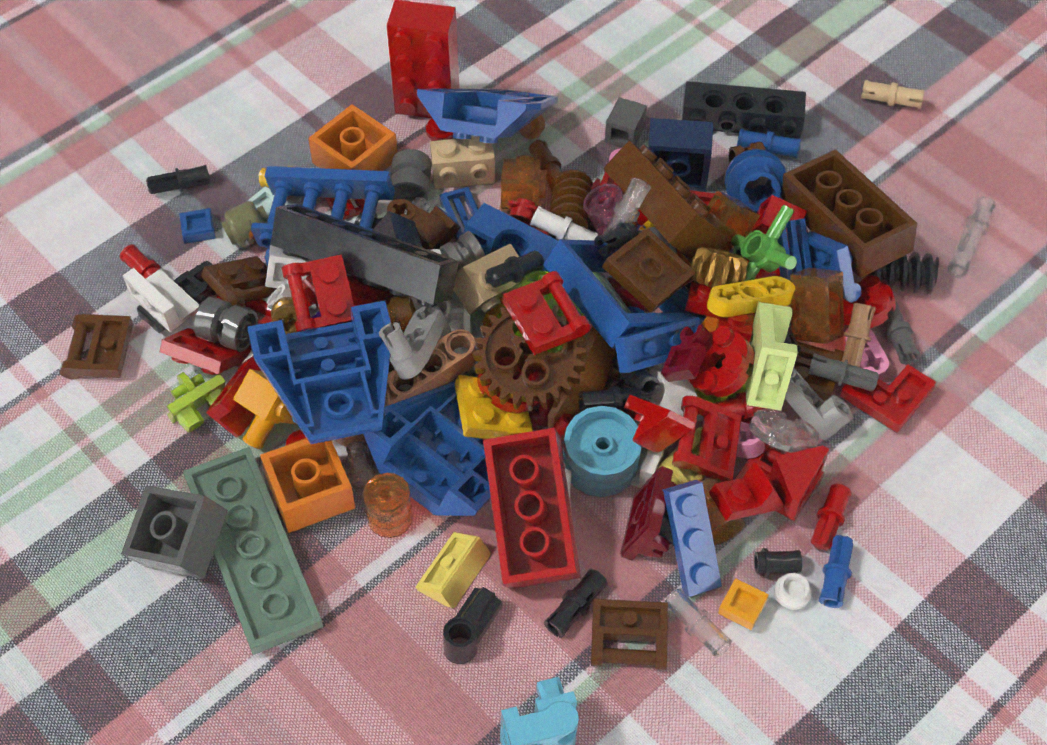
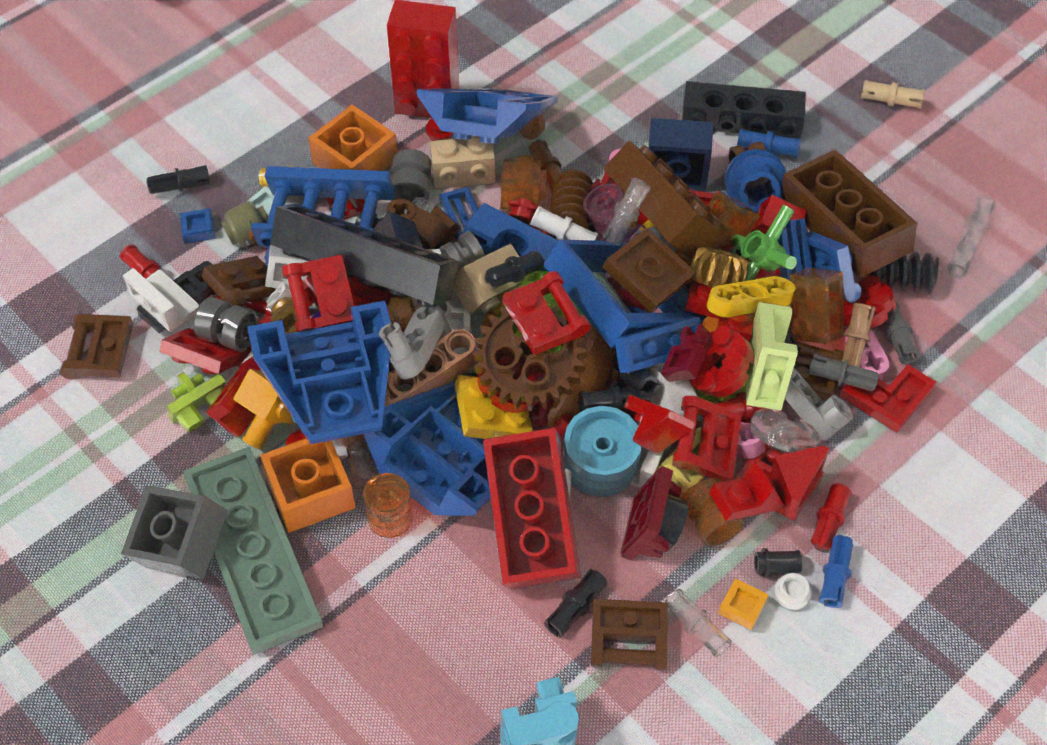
(454, 569): light yellow slope -> none
(470, 623): black piece -> none
(616, 238): black pin -> none
(625, 122): dark grey brick -> none
(692, 537): plate -> none

